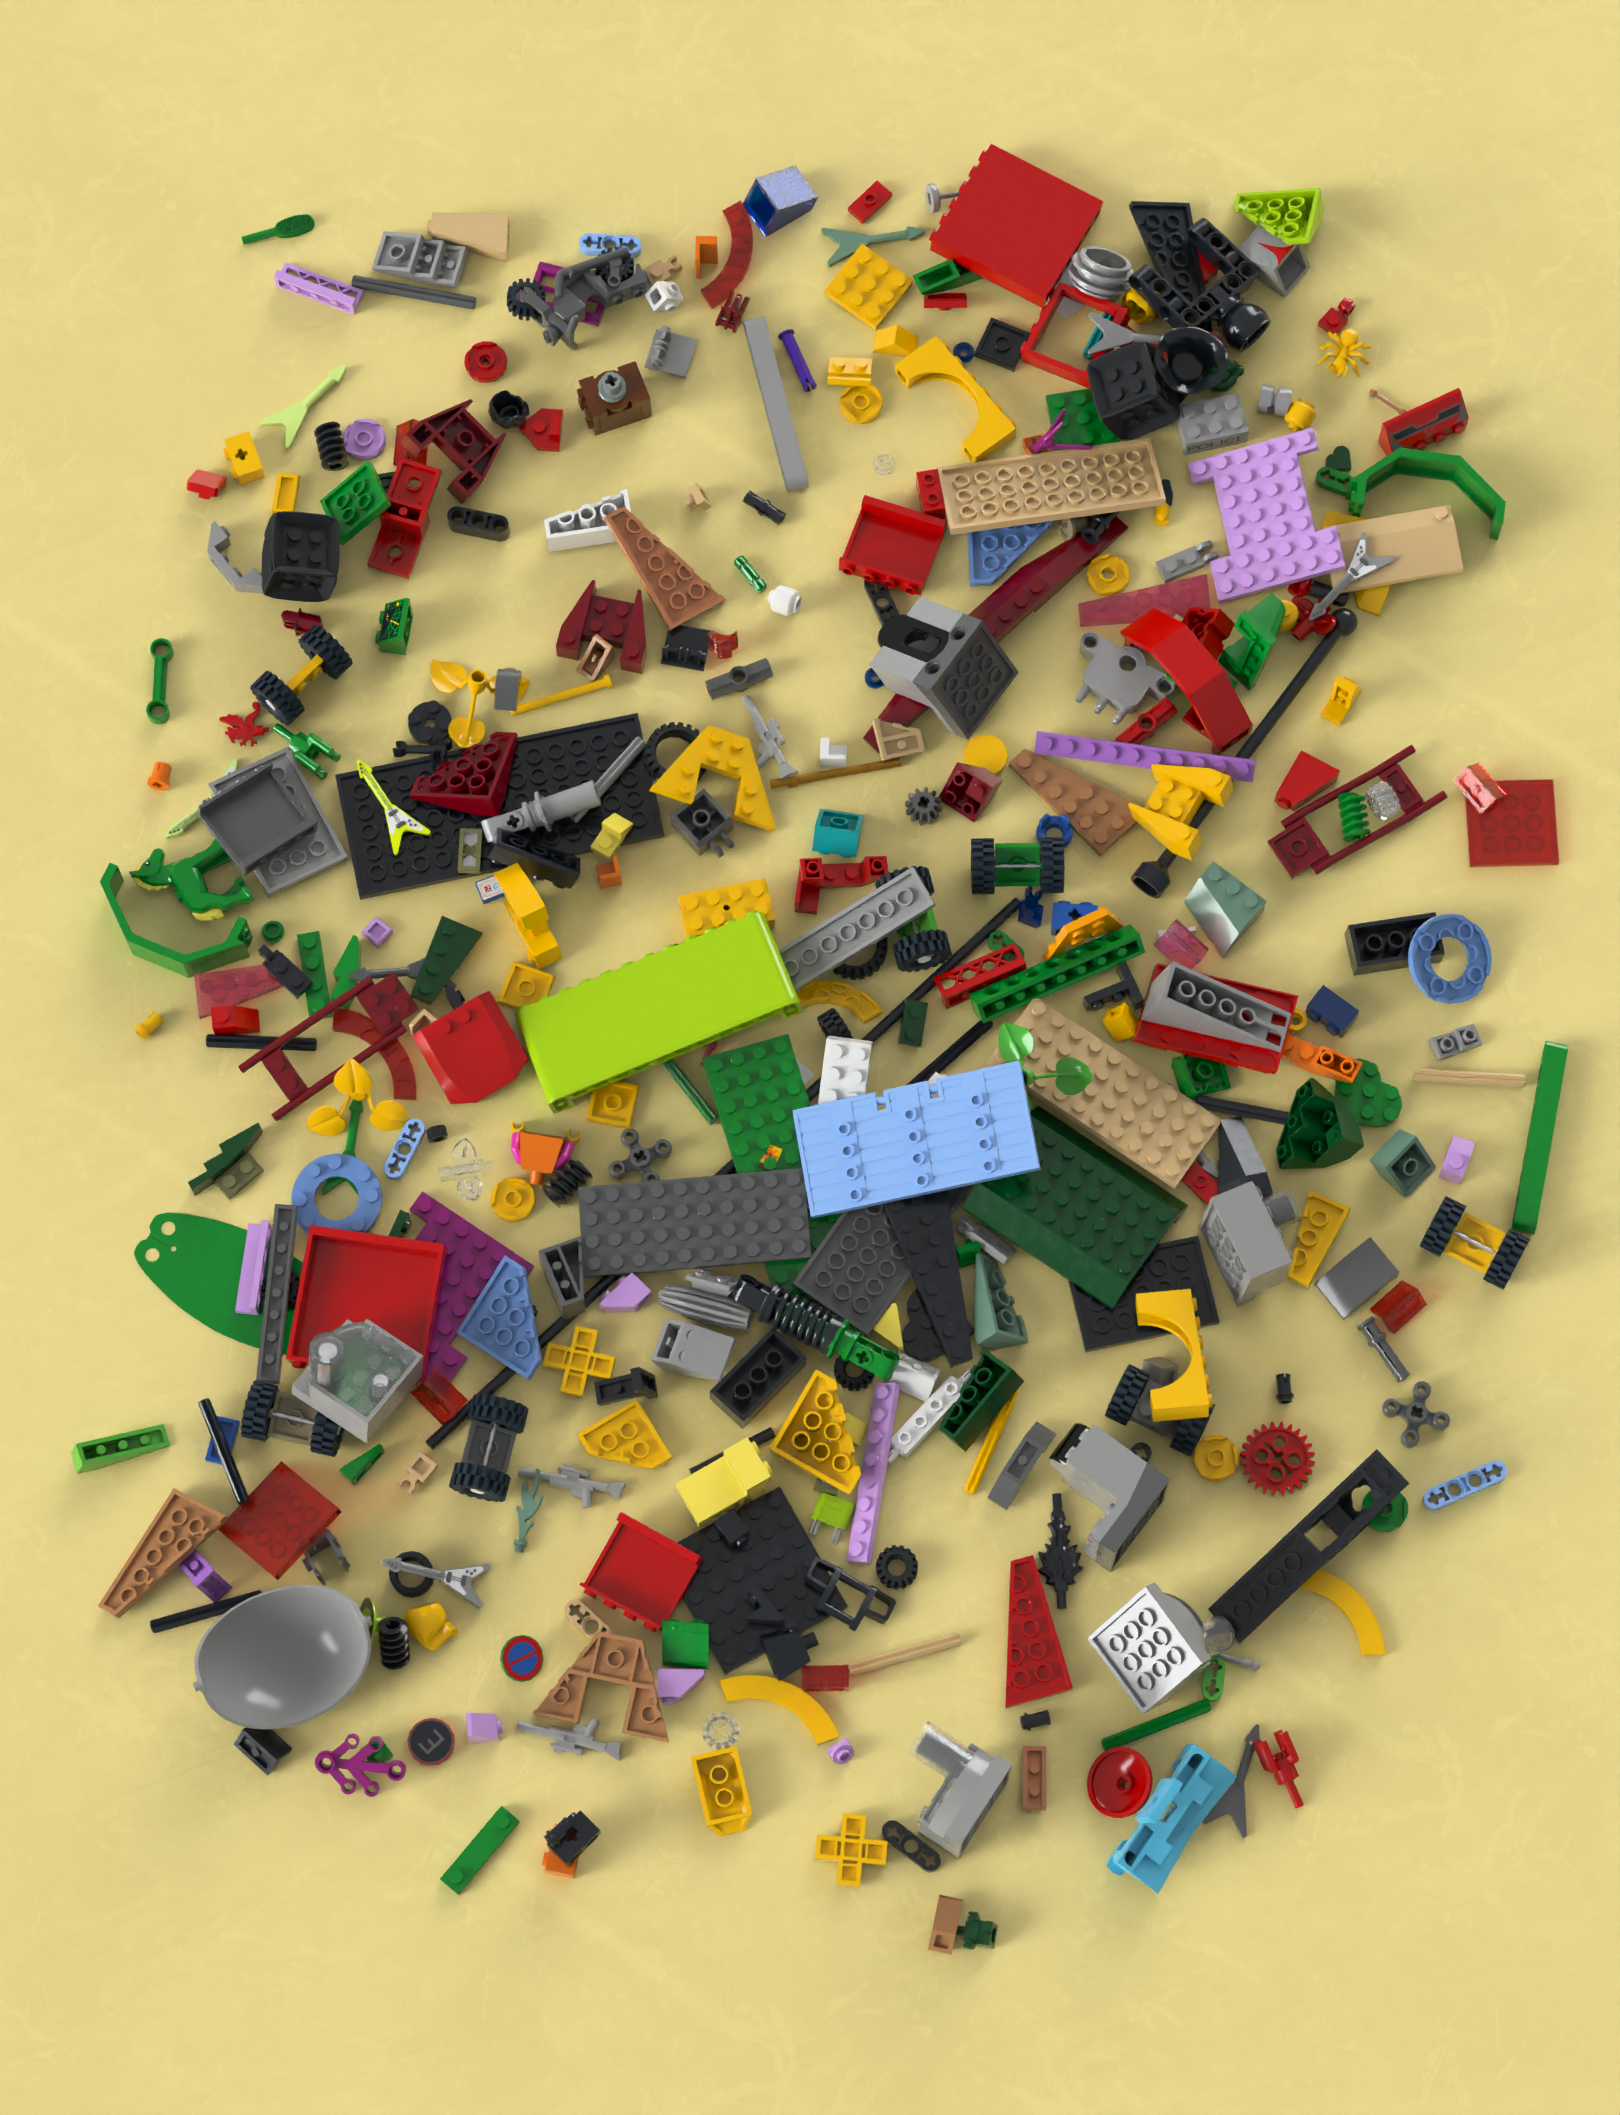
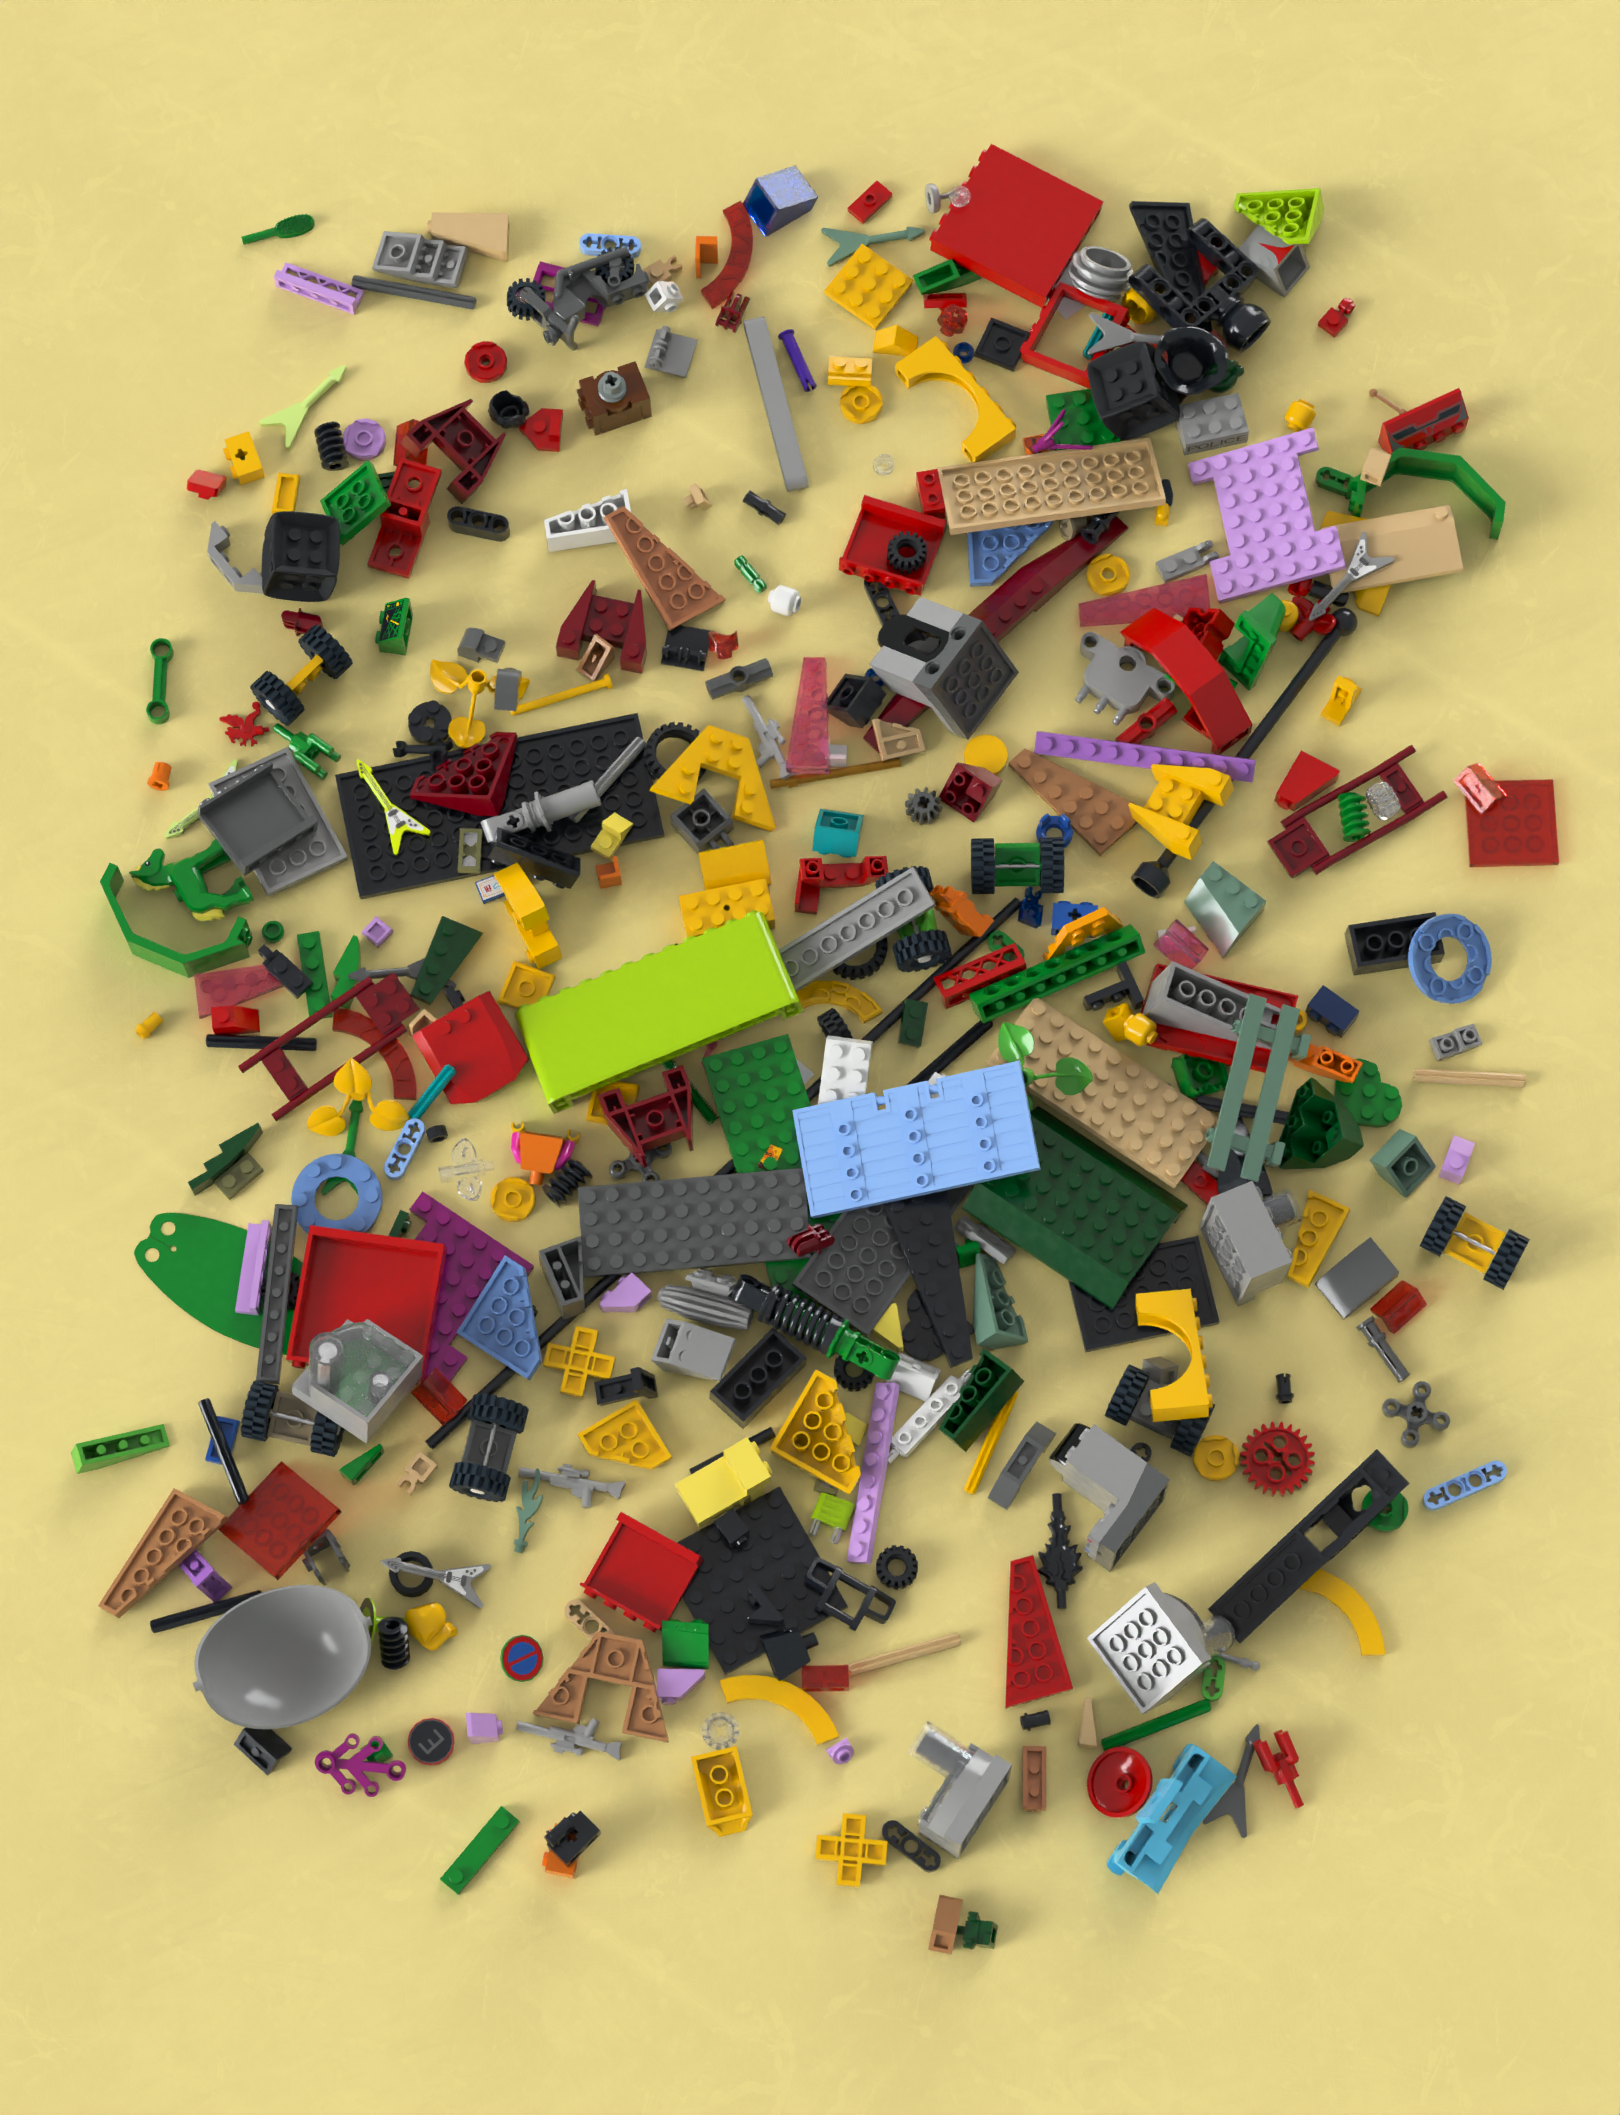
(432, 1092): none -> teal axle
(478, 645): none -> dark grey brick
(653, 1120): none -> dark red wedge
(734, 865): none -> yellow tile
(810, 733): none -> clear pink wing
(810, 1240): none -> dark red arm
(855, 700): none -> black slope
(906, 563): none -> black tyre
(950, 324): none -> clear red piece
(959, 201): none -> clear plate
(960, 911): none -> orange hips
(1087, 1732): none -> tan slope
(1140, 1029): none -> yellow head
(1274, 400): light grey wheel -> none
(1282, 1042): none -> sand green fence
(1339, 459): dark green tile -> none
(1344, 352): yellow animal -> none
(1375, 466): none -> tan brick
(1539, 1137): green beam -> none

